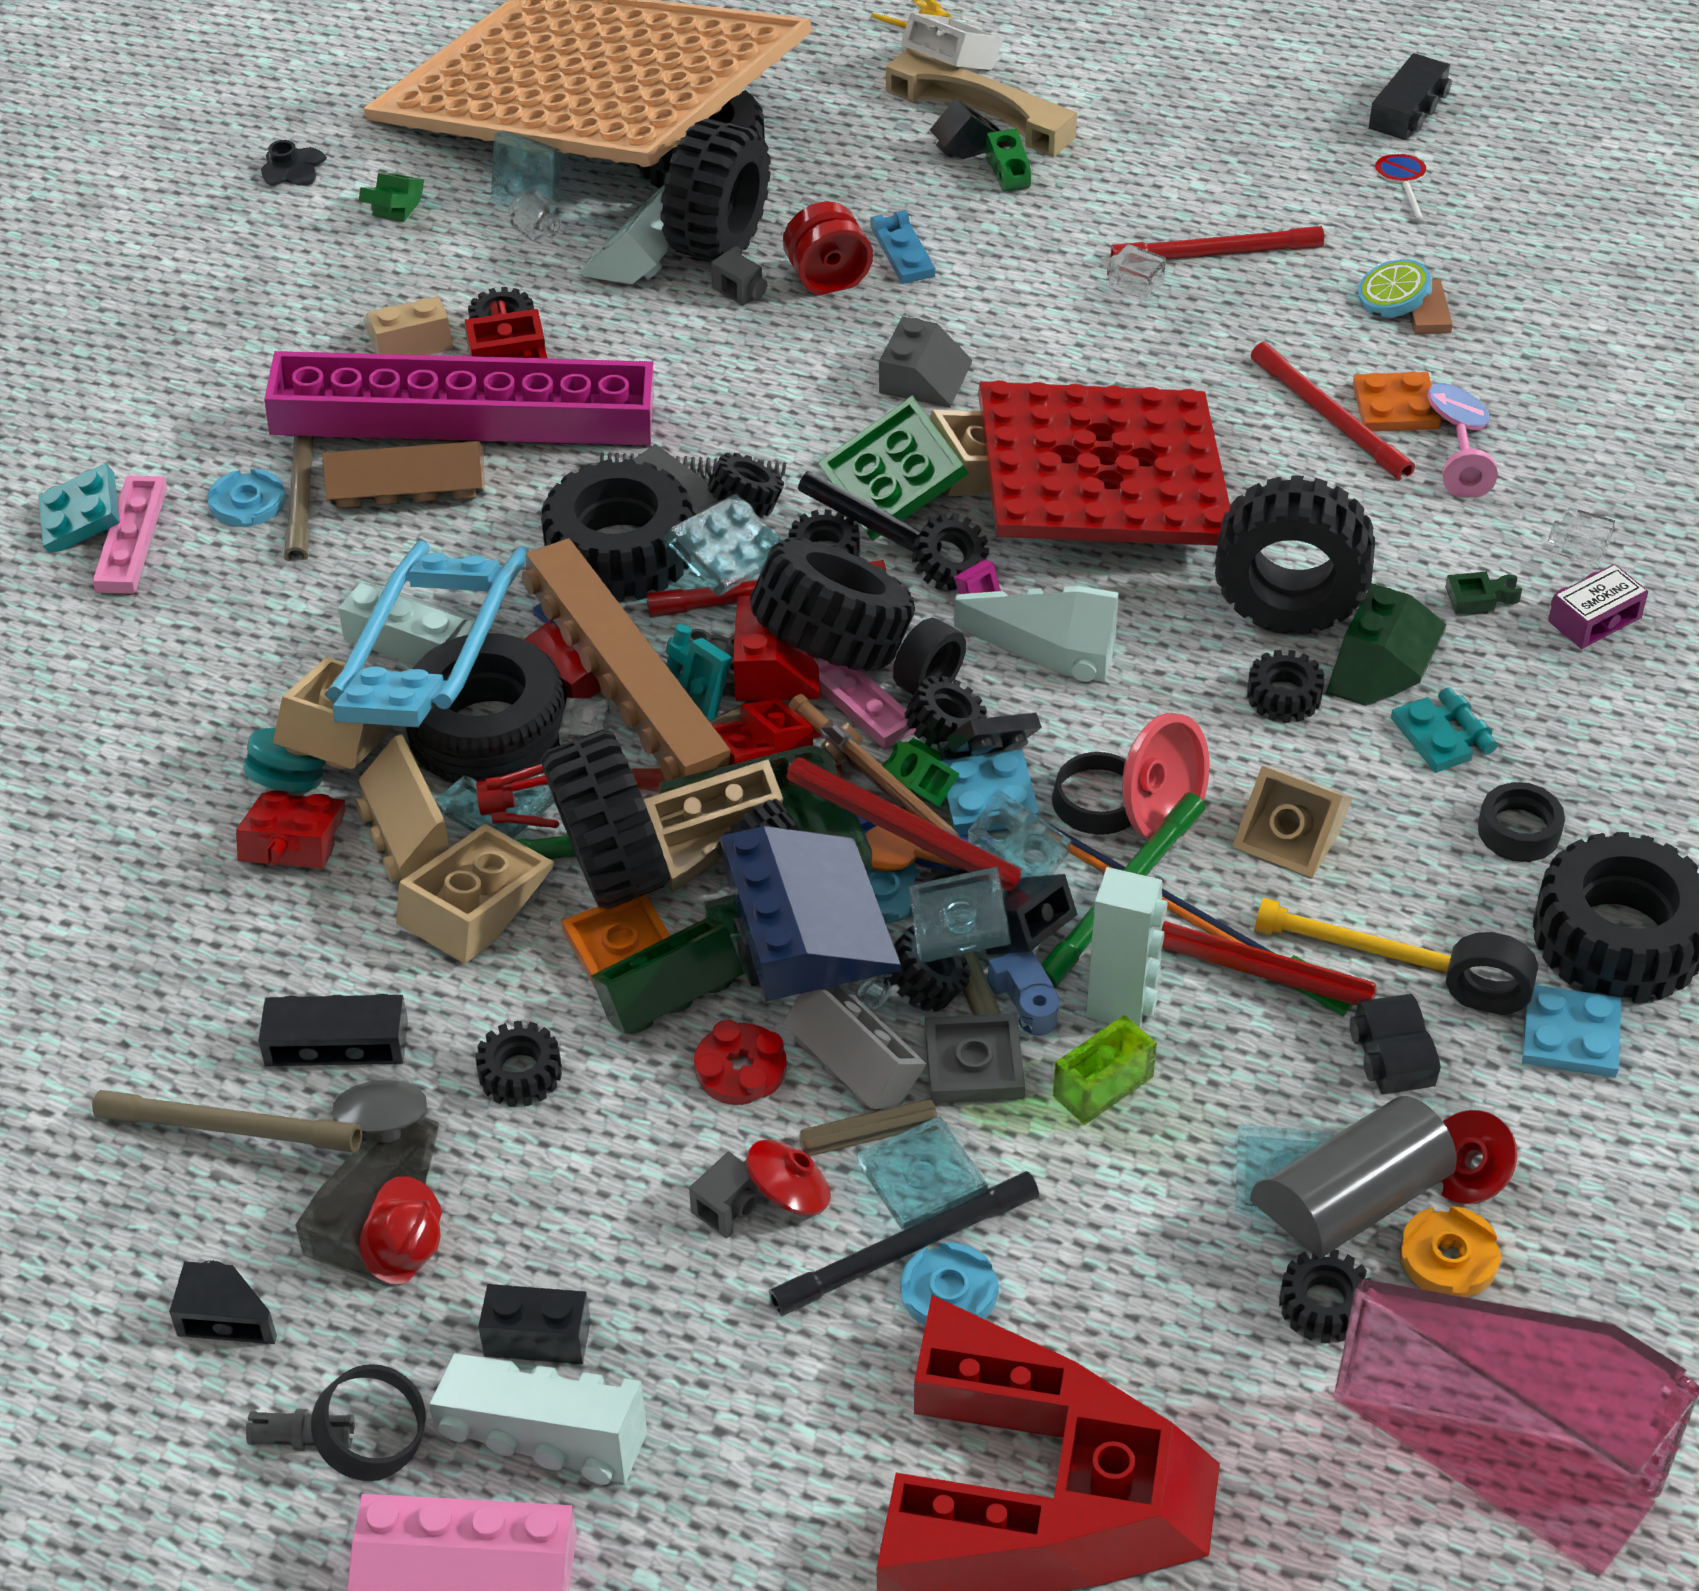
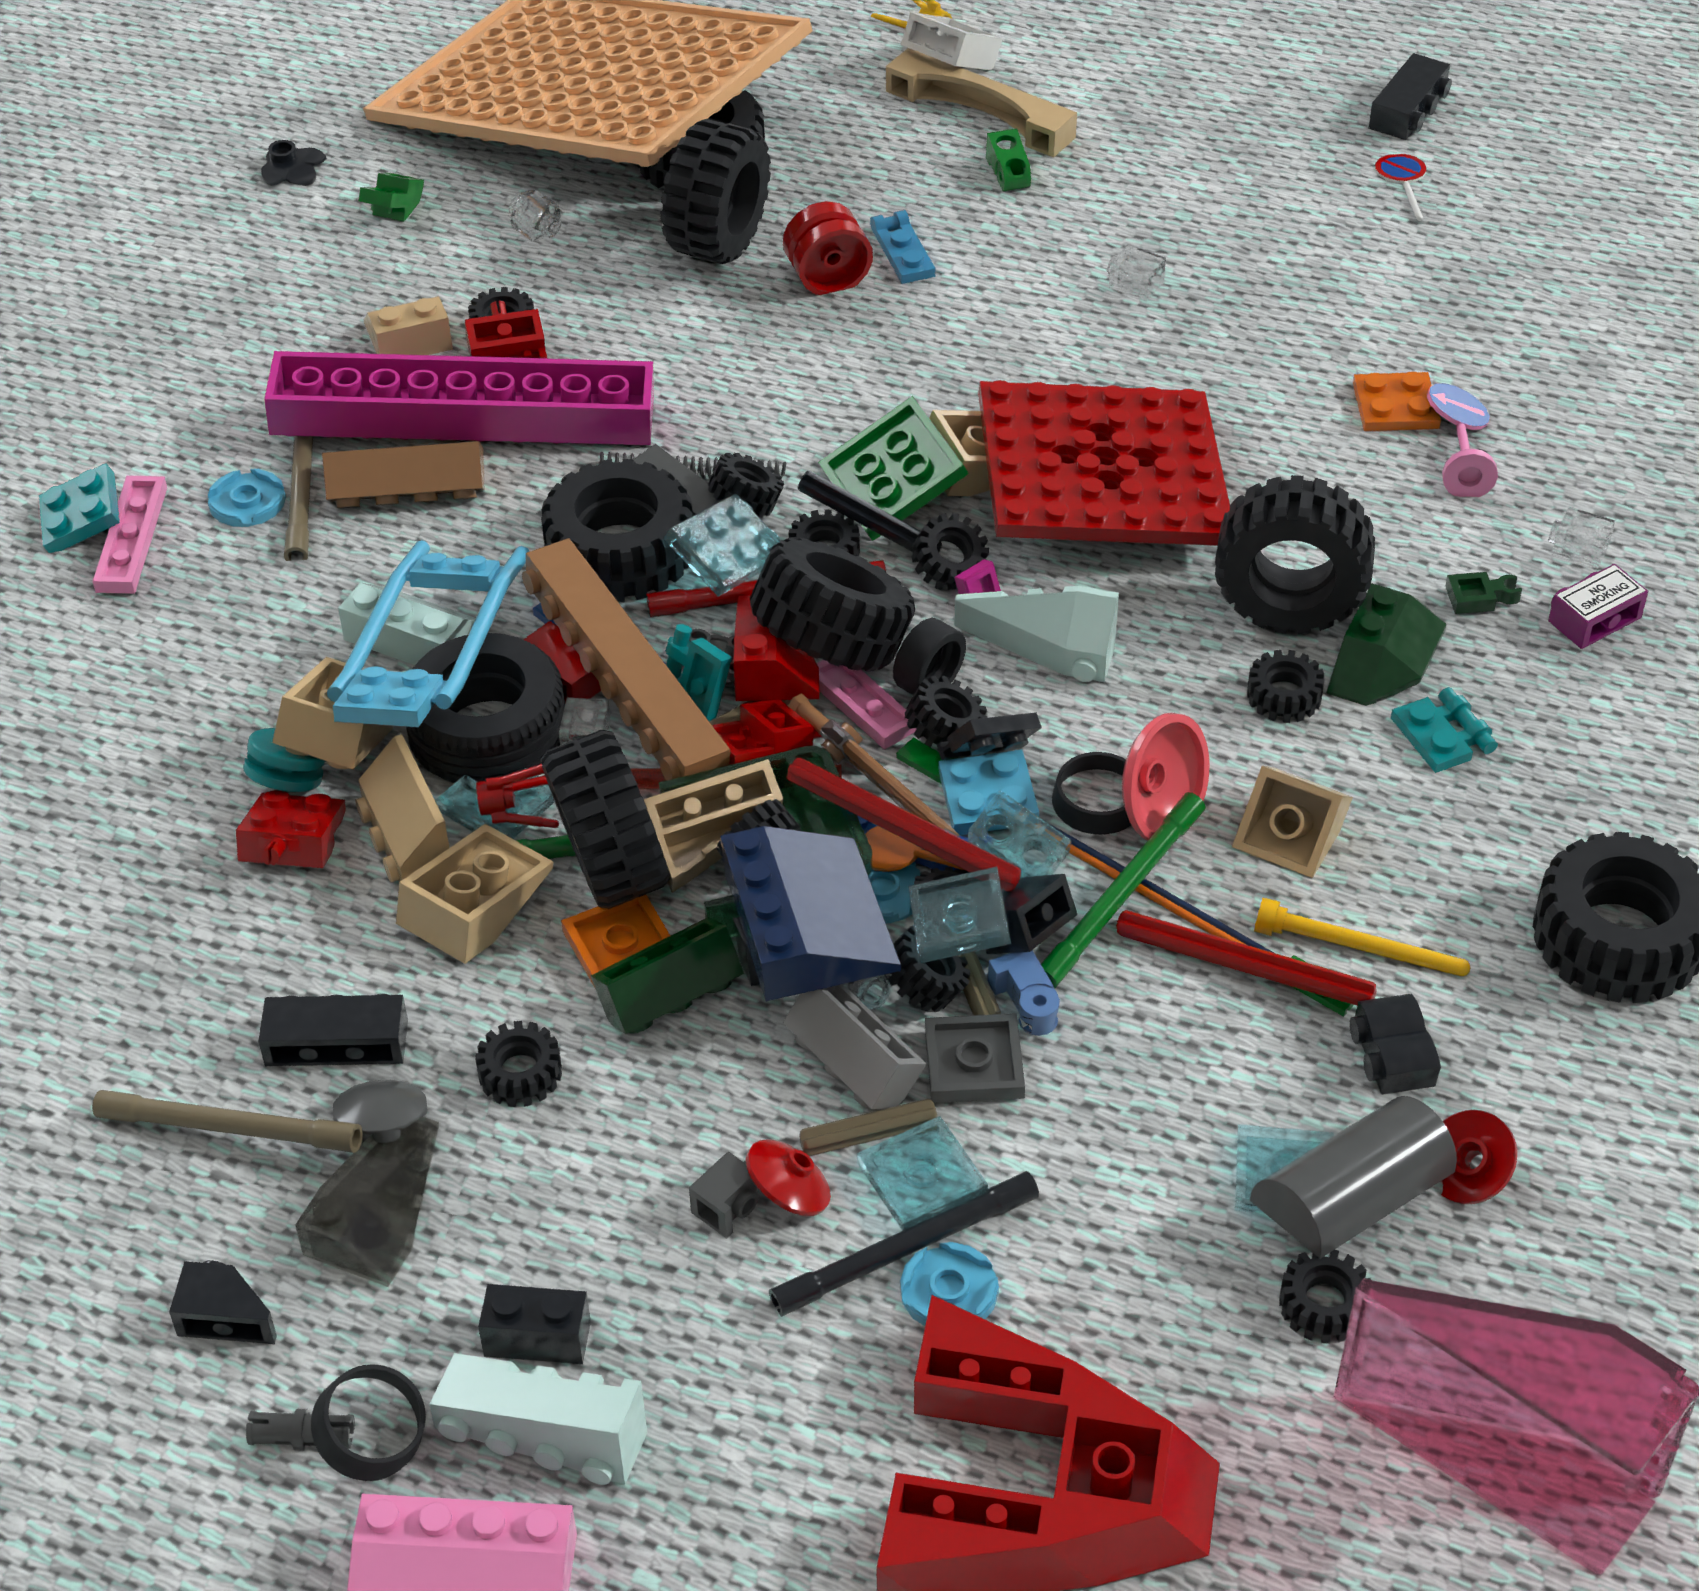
(400, 1230): red piece -> none
(523, 166): clear light blue plate -> none
(634, 248): light aqua wedge -> none
(733, 1041): red plate -> none
(737, 277): dark grey brick -> none
(920, 772): green leg -> none
(922, 363): dark grey slope -> none
(963, 131): black slope -> none
(1104, 1069): clear neon green brick -> none
(1126, 947): light aqua wedge -> none
(1291, 239): red piece -> none
(1384, 454): red piece -> none
(1395, 288): tile -> none
(1433, 314): nougat tile -> none
(1461, 1228): light orange plate -> none
(1497, 952): black tyre -> none
(1516, 845): black tyre -> none
(1572, 1031): medium azure plate -> none

